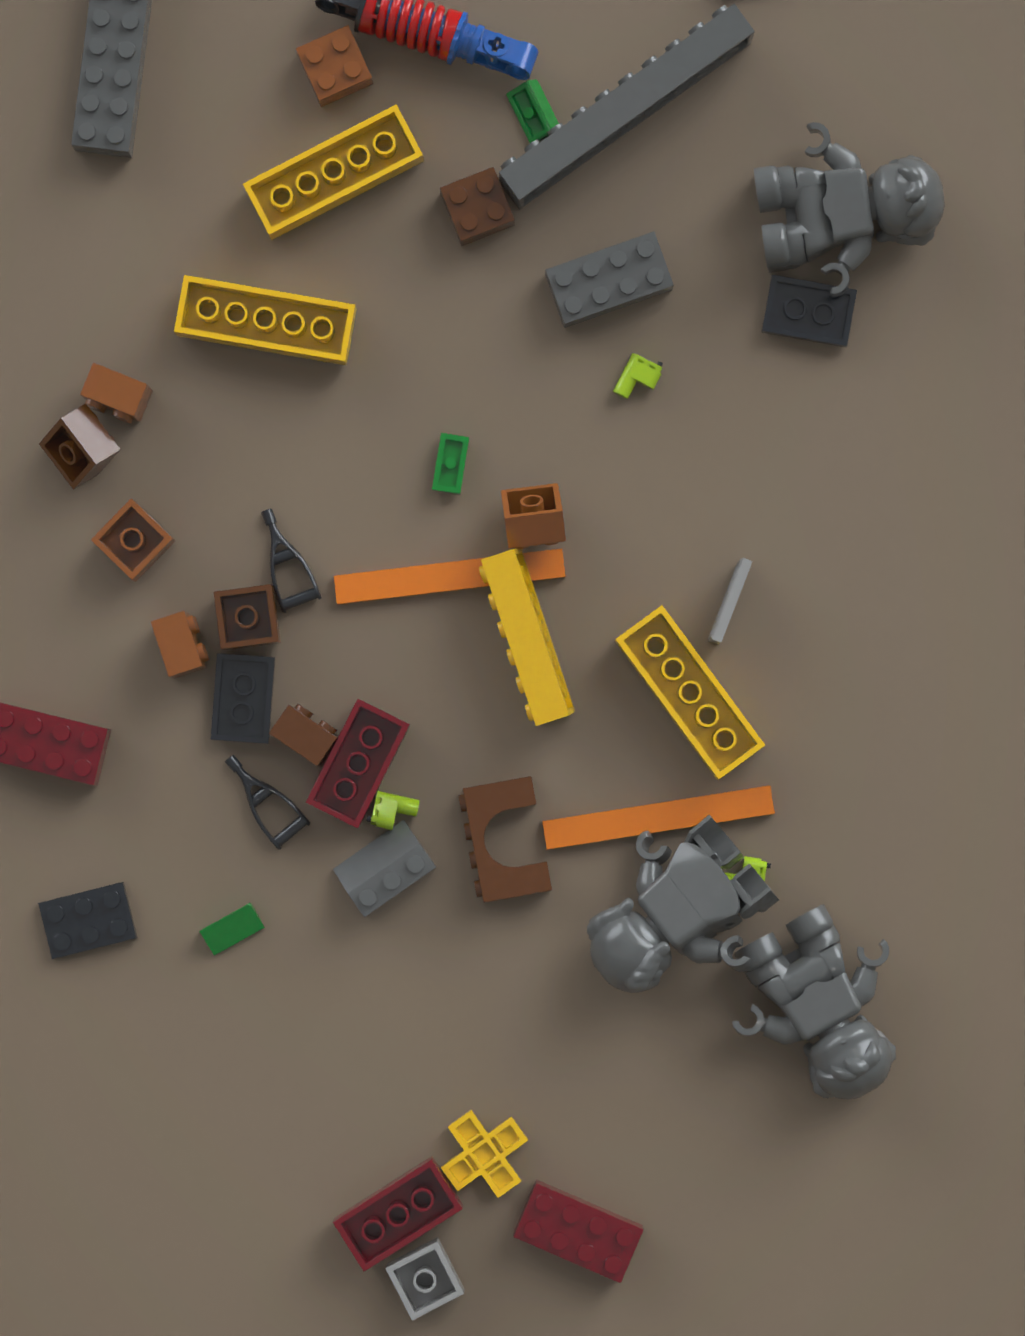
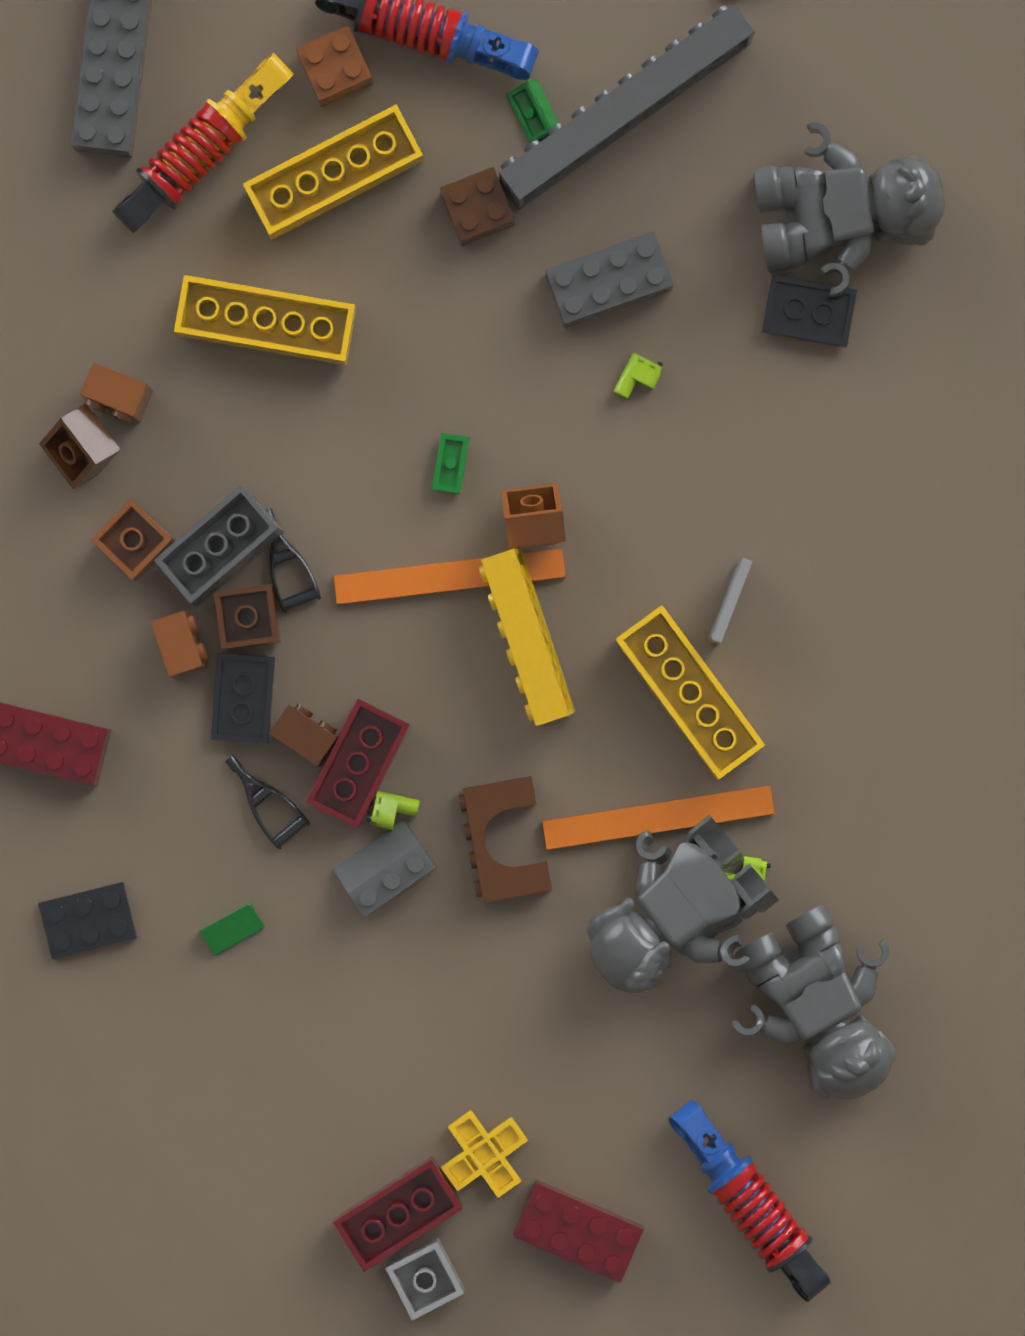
(211, 130): none -> piece
(219, 545): none -> dark grey brick
(746, 1192): none -> piece

